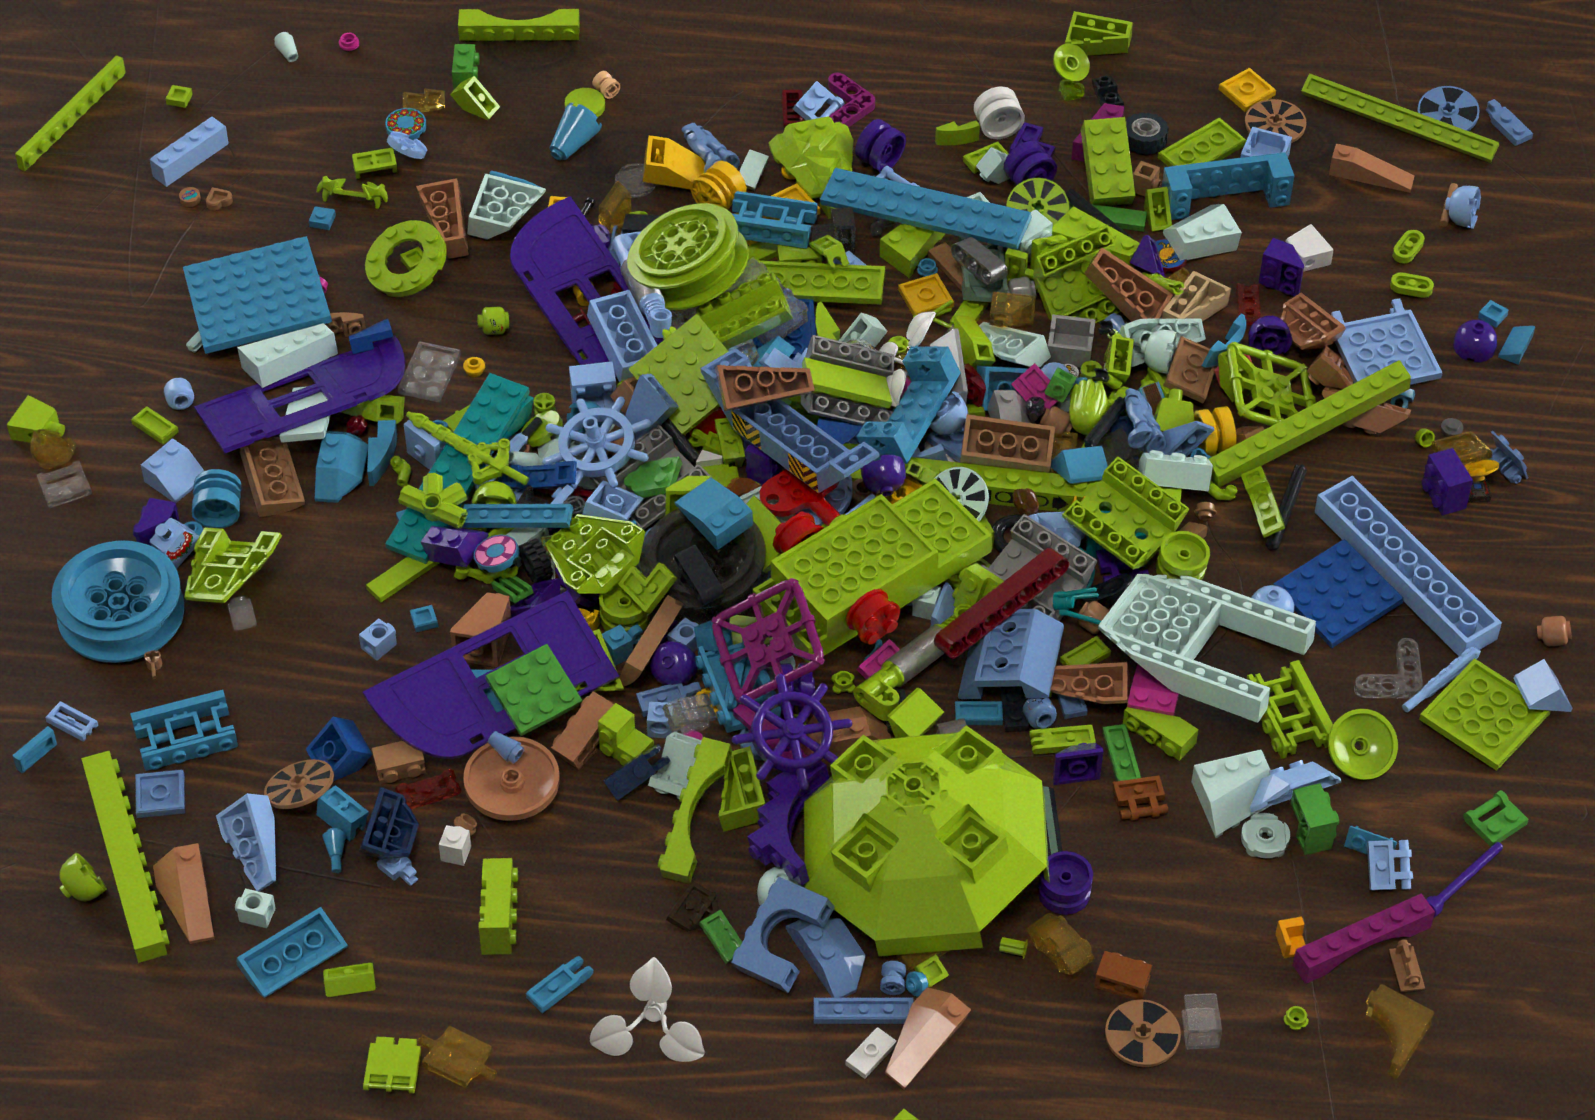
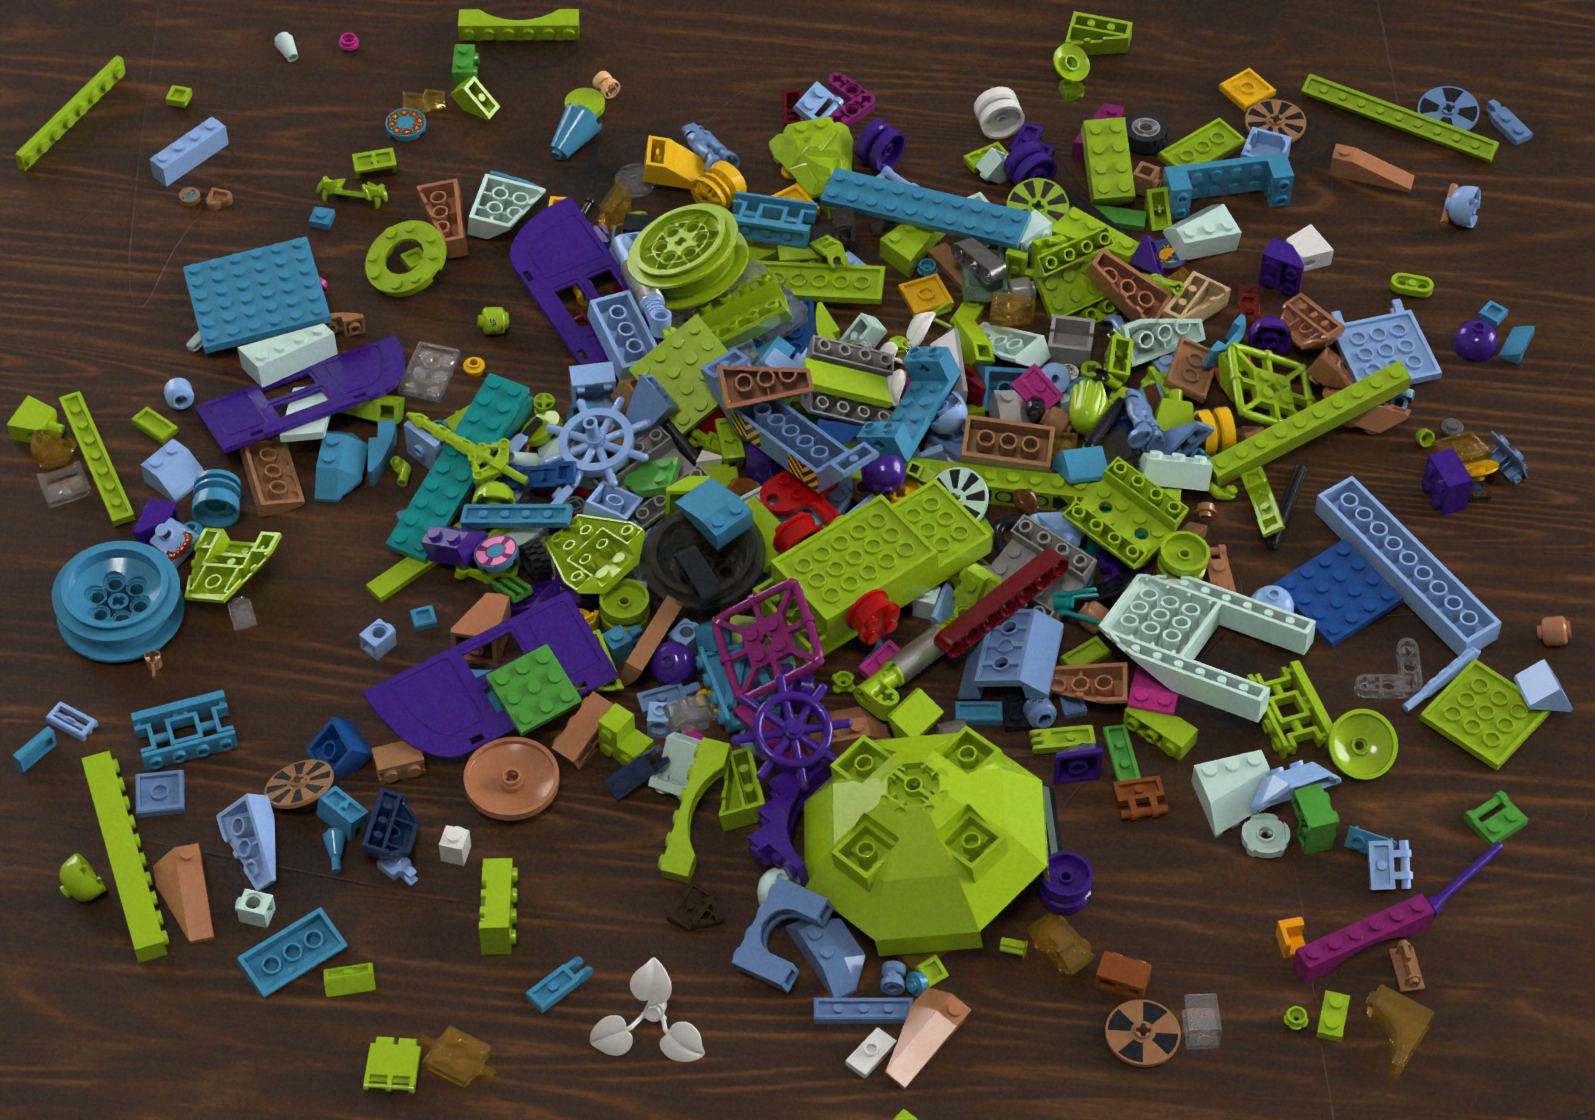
(97, 458): none -> lime plate
(356, 425): dark red plate -> none
(363, 339): blue slope -> none
(406, 146): light blue tile -> none
(429, 789): clear red plate -> none
(434, 495): lime piece -> none
(466, 822): medium nougat plate -> none
(508, 748): medium blue cone -> none
(650, 590): lime plate -> none
(721, 935): bright green plate -> none
(753, 168): light aqua slope -> none
(956, 135): lime slope -> none
(1060, 385): bright green bracket -> none
(1107, 91): black slope -> none
(1159, 350): light aqua cylinder -> none
(1218, 569): none -> nougat plate
(1333, 1016): none -> lime plate
(1408, 246): lime plate -> none

